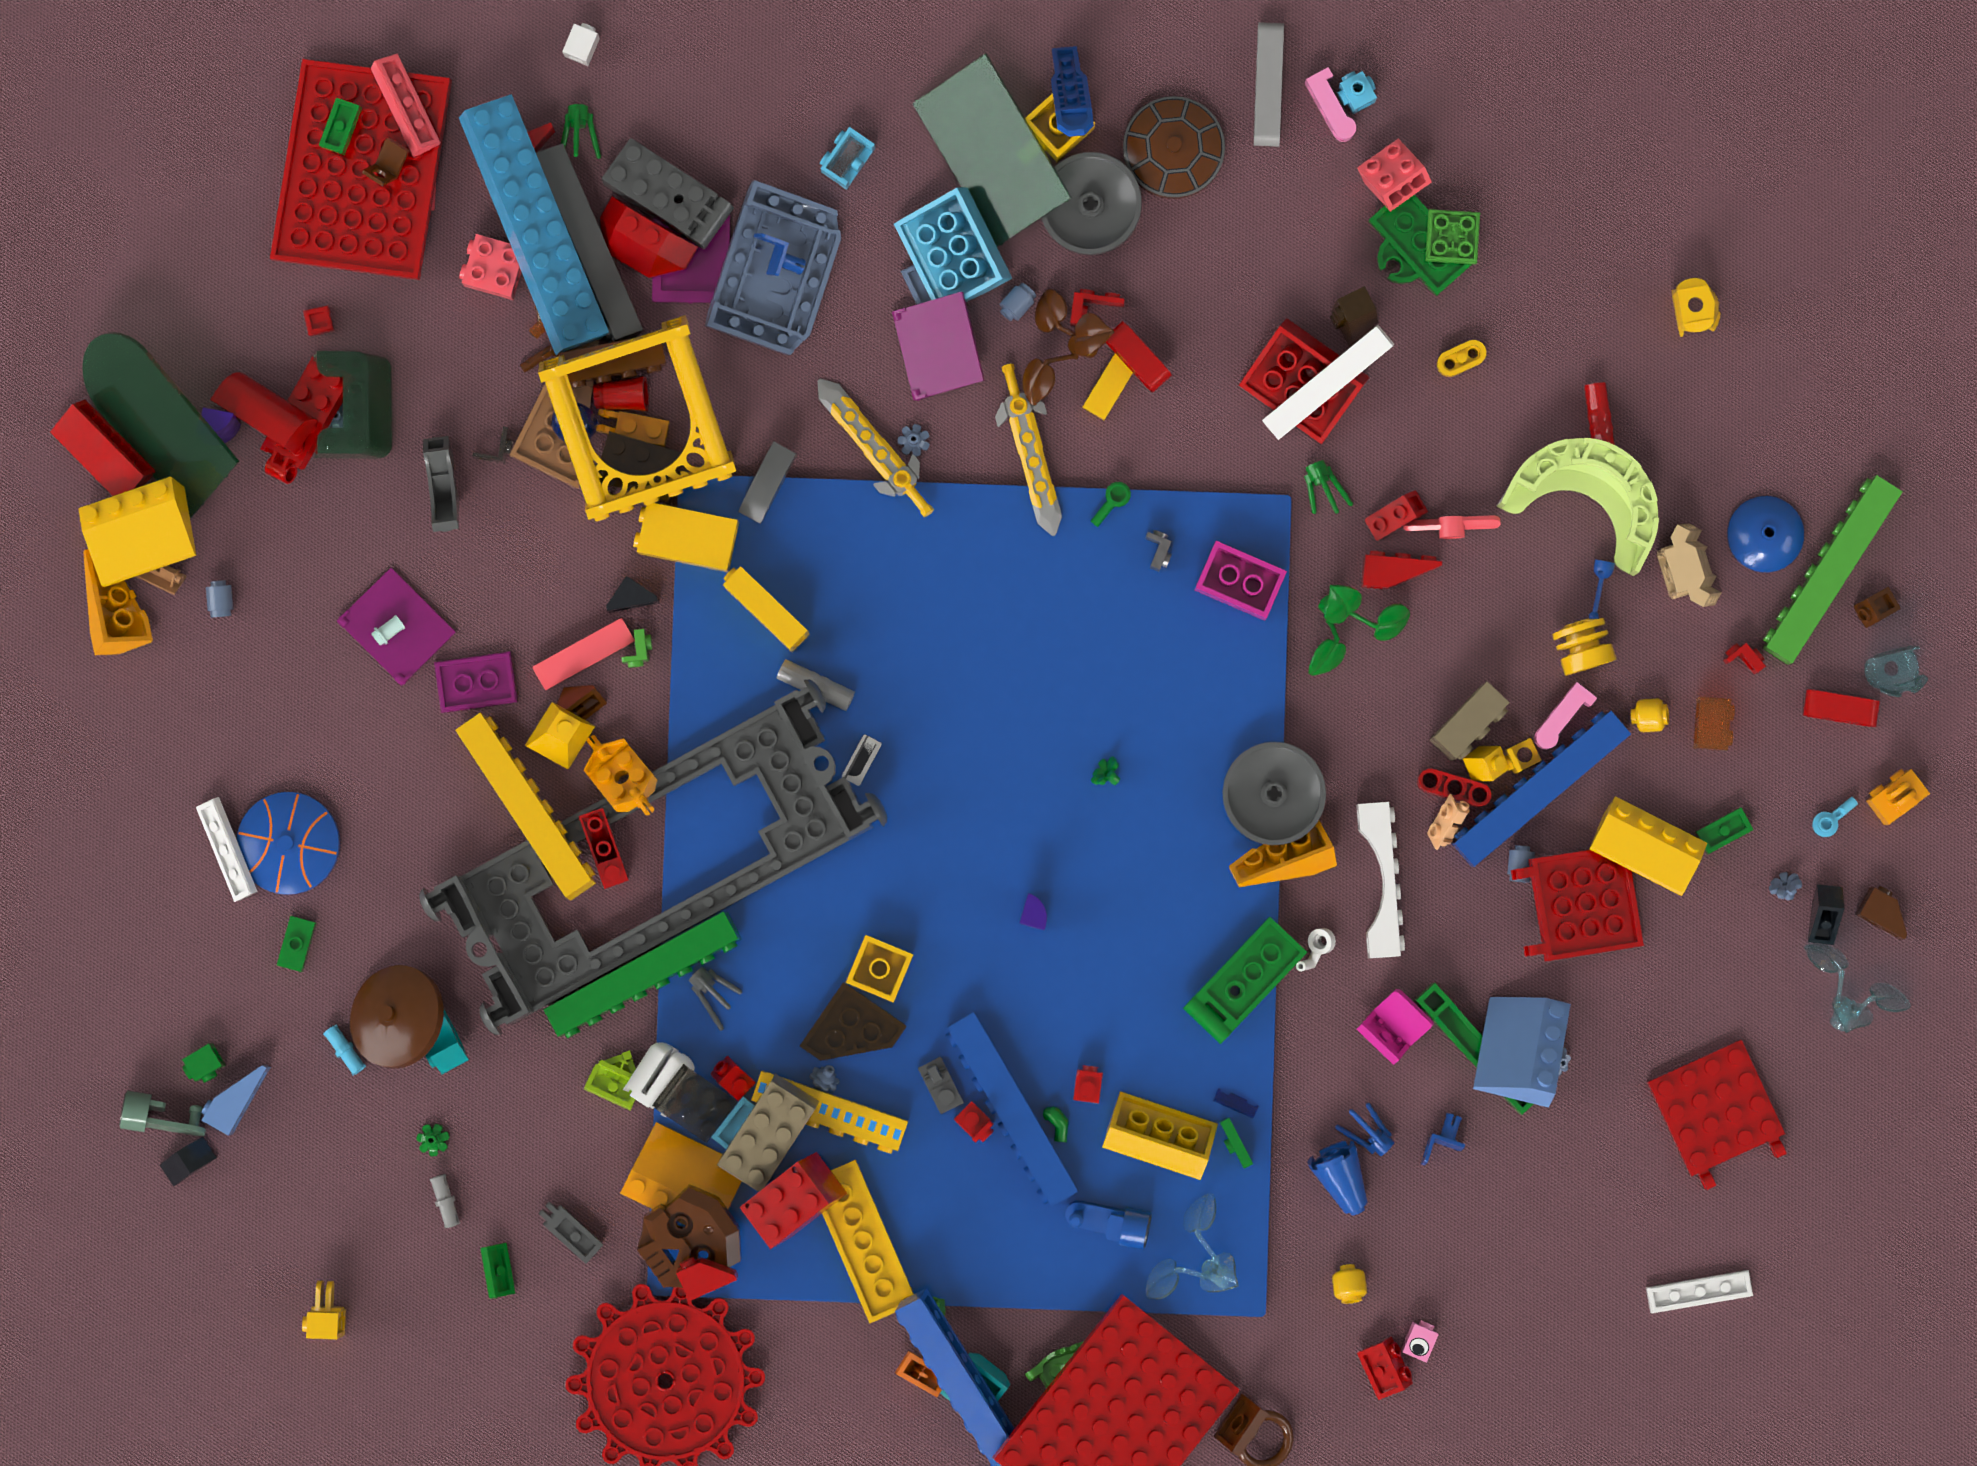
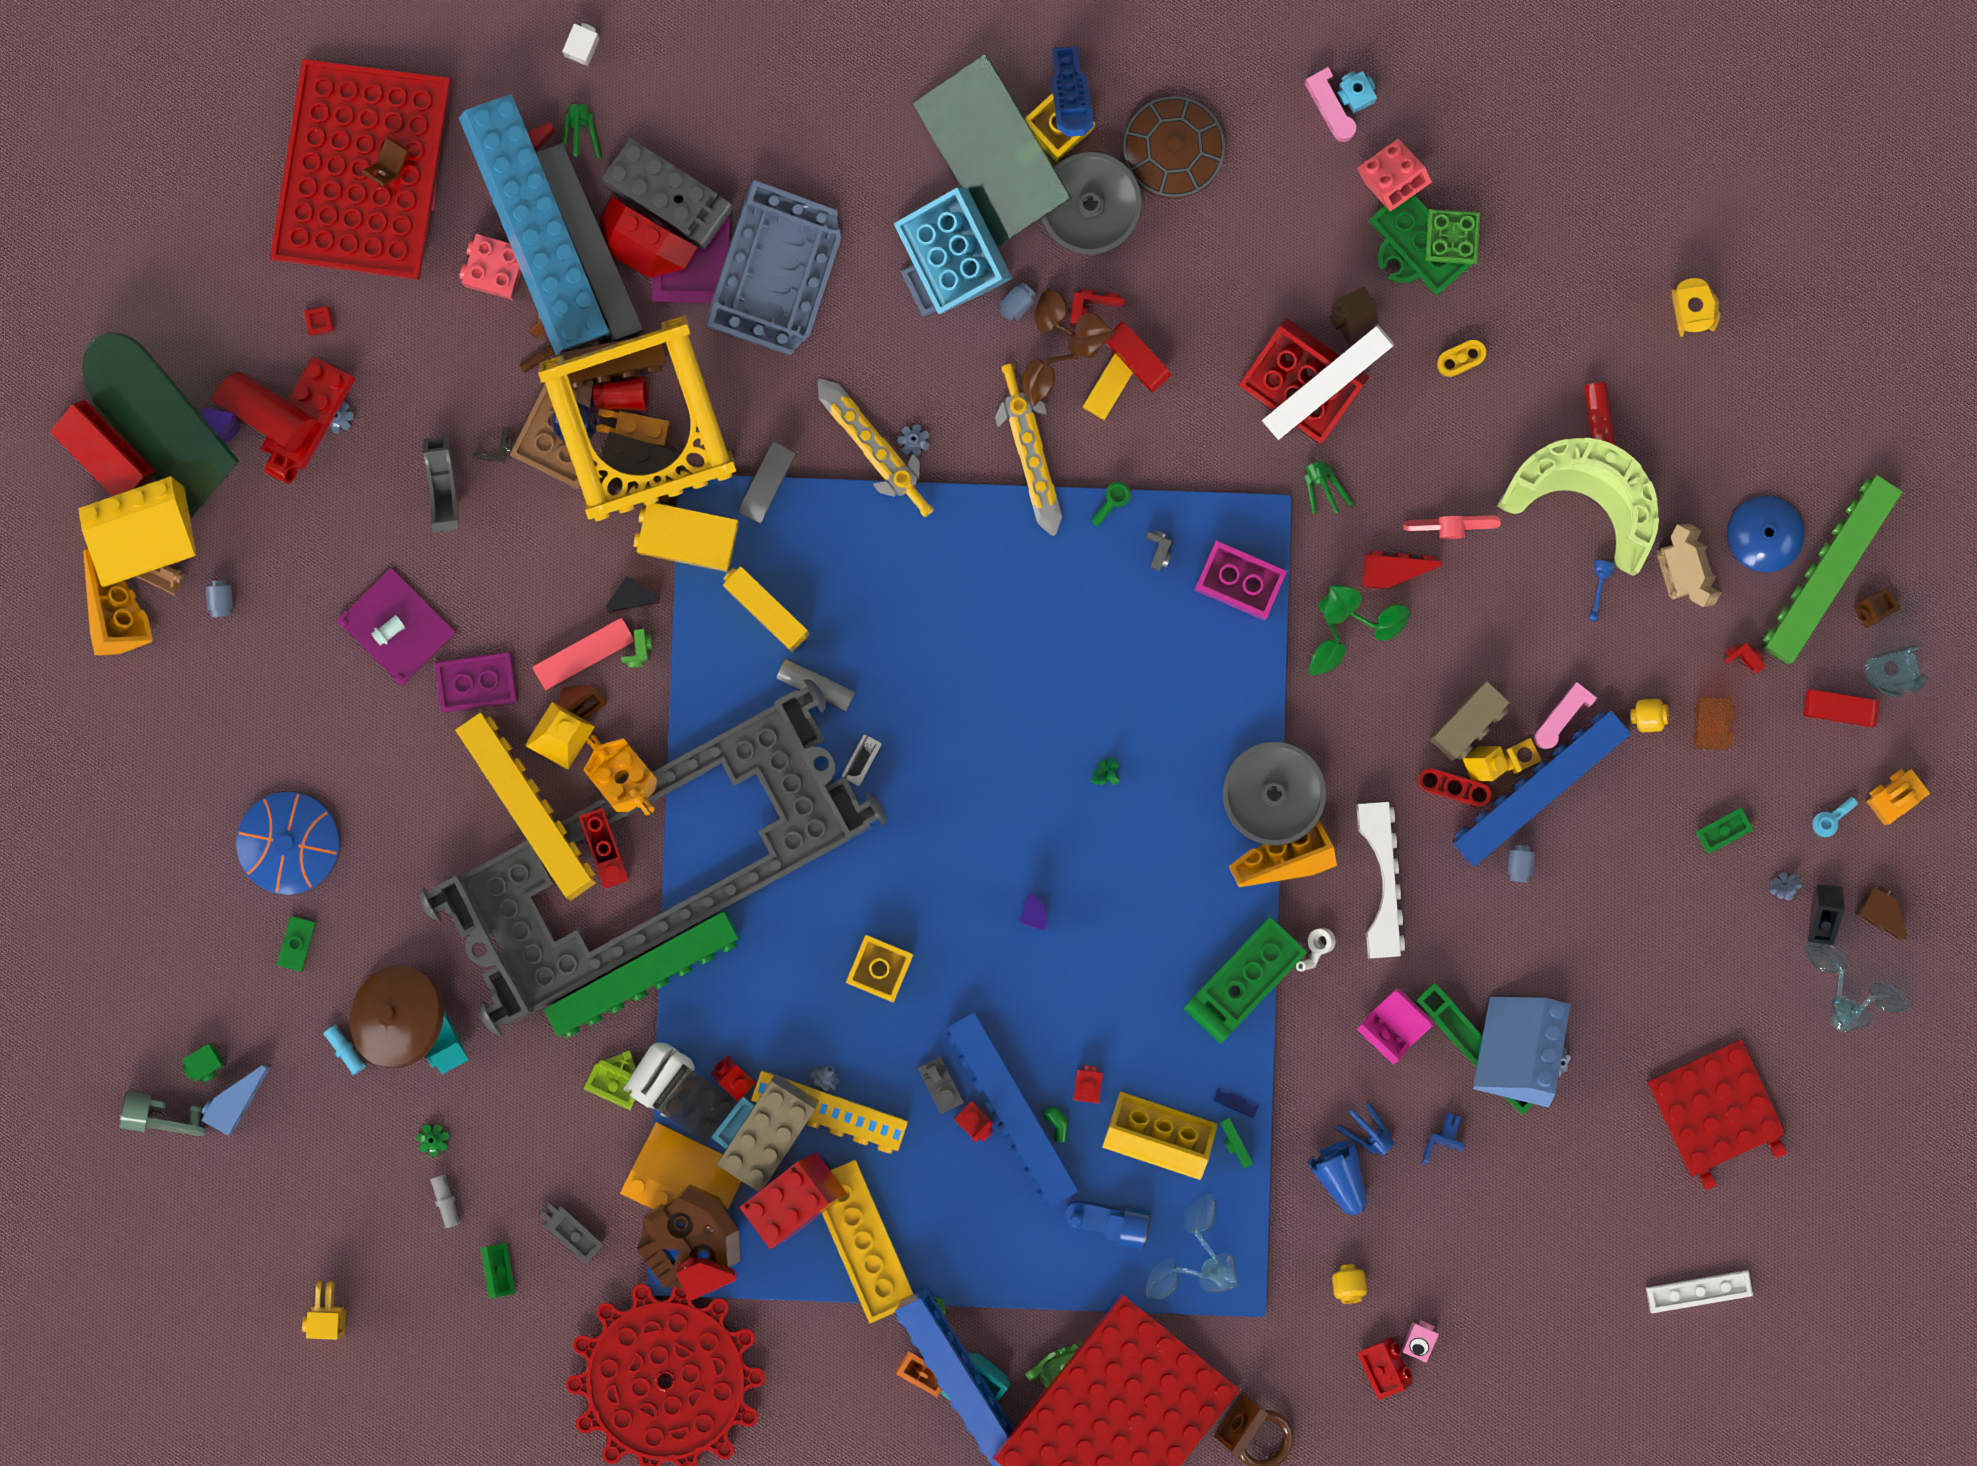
(188, 1161): black slope -> none
(226, 849): white tile -> none
(340, 126): green plate -> none
(365, 406): clear green windscreen -> none
(405, 104): coral slope -> none
(703, 981): dark grey plant -> none
(780, 258): blue bracket -> none
(847, 158): medium azure window -> none
(851, 1027): dark brown plate -> none
(938, 346): magenta piece -> none
(1268, 84): light grey beam -> none
(1396, 515): red bracket -> none
(1443, 829): light nougat hinge -> none
(1582, 905): red plate -> none
(1584, 646): yellow wheel -> none
(1648, 845): yellow slope -> none

